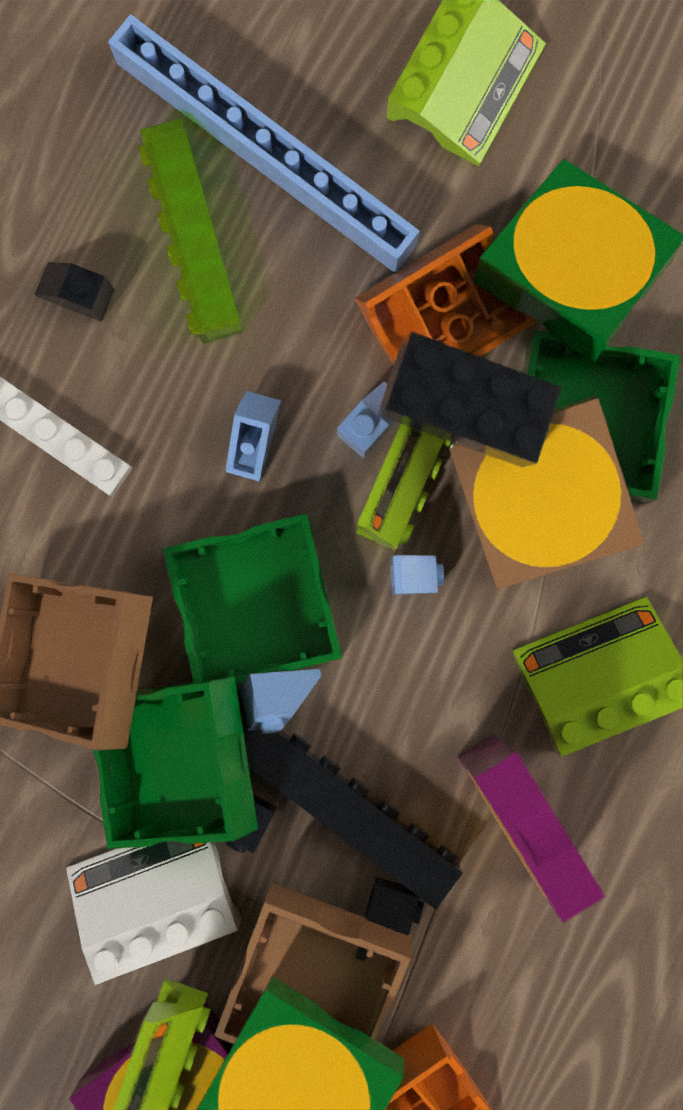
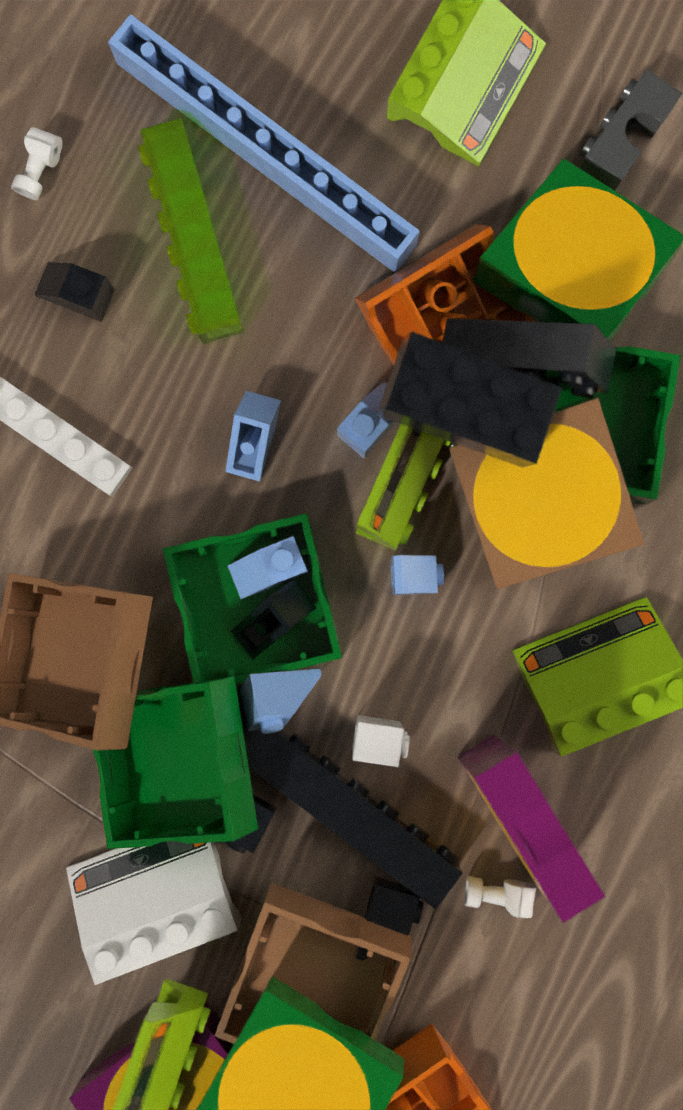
(43, 151): none -> white leg
(268, 567): none -> light blue slope
(273, 618): none -> black slope
(379, 741): none -> white brick
(514, 895): none -> white leg
(558, 353): none -> black brick
(645, 109): none -> dark grey arch

